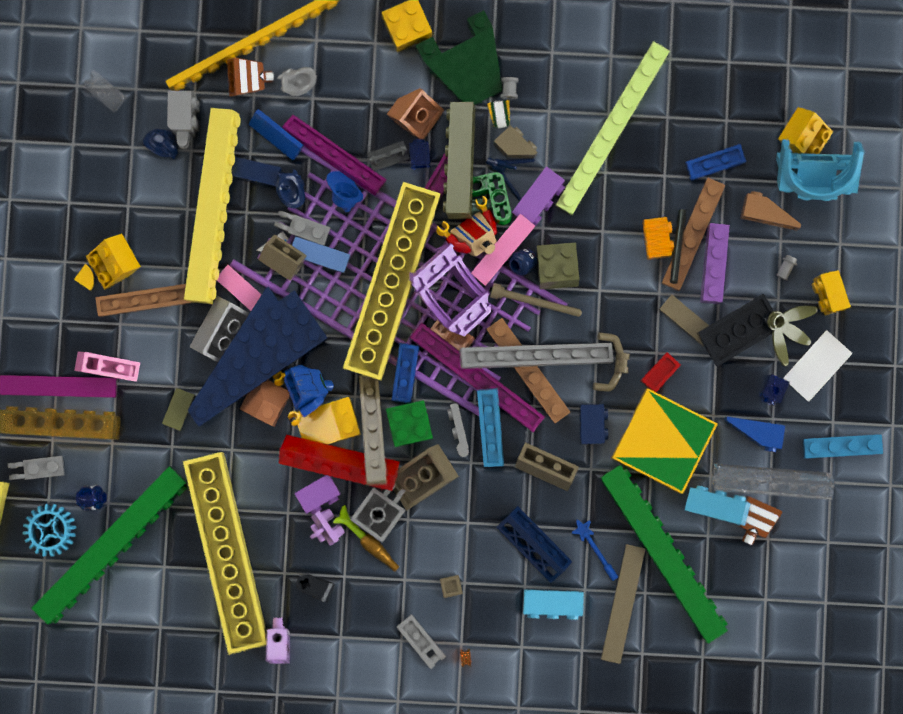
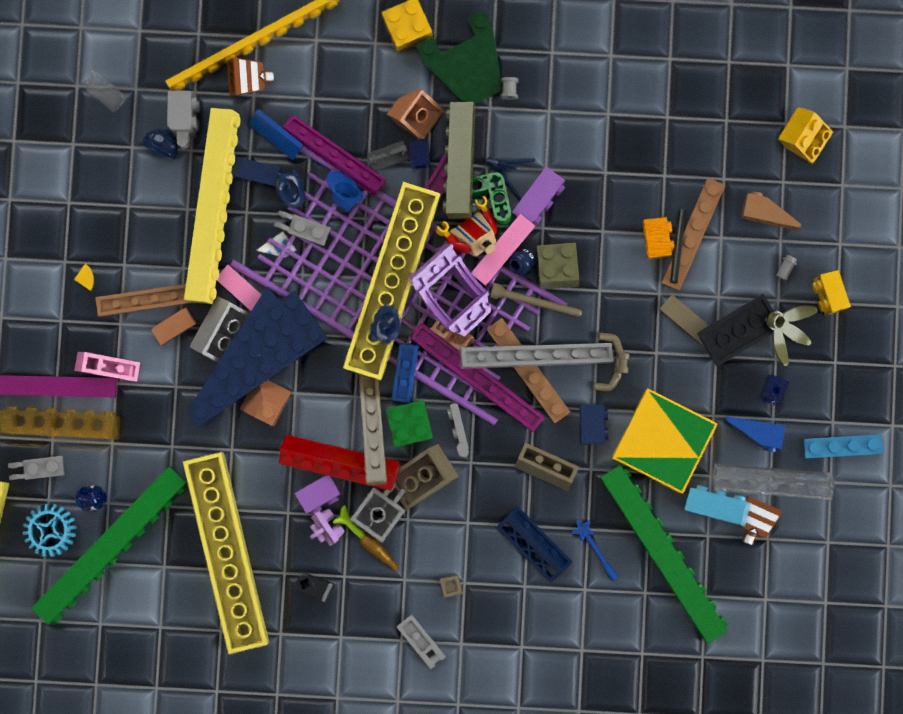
(113, 261): yellow slope -> none
(173, 326): none -> nougat slope
(178, 409): olive tile -> none
(278, 652): lavender torso -> none
(282, 257): dark tan brick -> none
(297, 81): light grey hat -> none
(305, 388): blue torso -> none
(322, 255): medium blue tile -> none
(330, 423): yellow slope -> none
(385, 325): none -> dark blue hat
(465, 657): clear orange bush -> none
(490, 427): dark azure plate -> none
(500, 113): sticker -> none
(513, 145): dark tan slope -> none
(553, 603): medium azure brick -> none
(612, 128): yellowish green plate -> none
(623, 604): dark tan tile -> none
(660, 372): red tile -> none
(714, 263): medium lavender brick -> none
(715, 162): blue tile -> none
(816, 173): medium azure piece -> none
(817, 365): white sticker -> none

